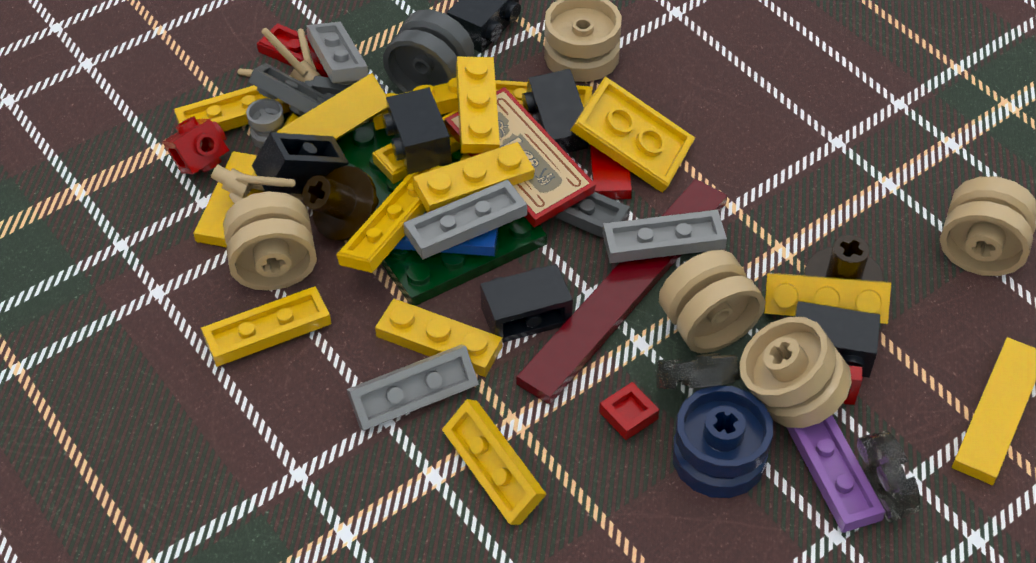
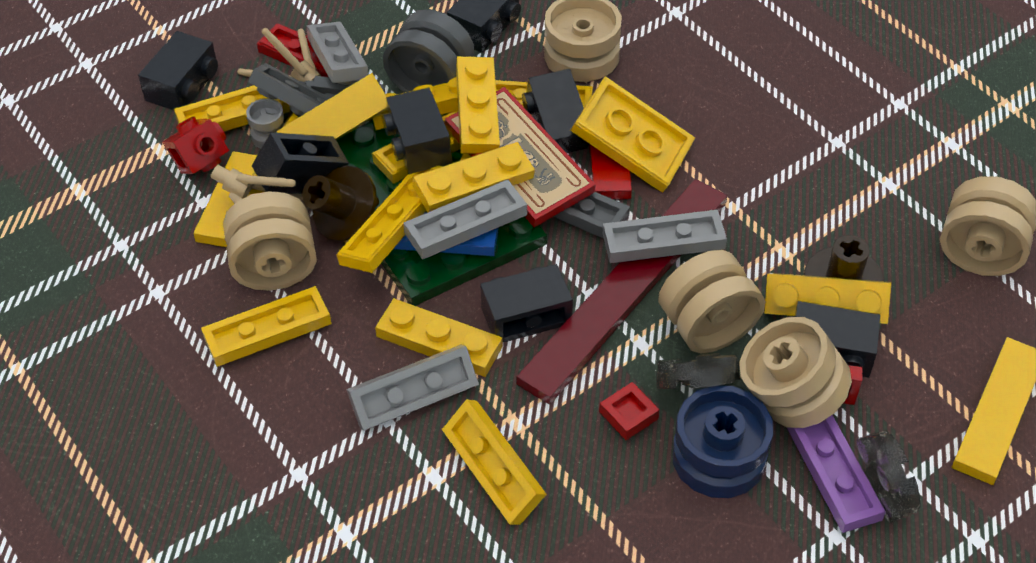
(178, 71): none -> black brick

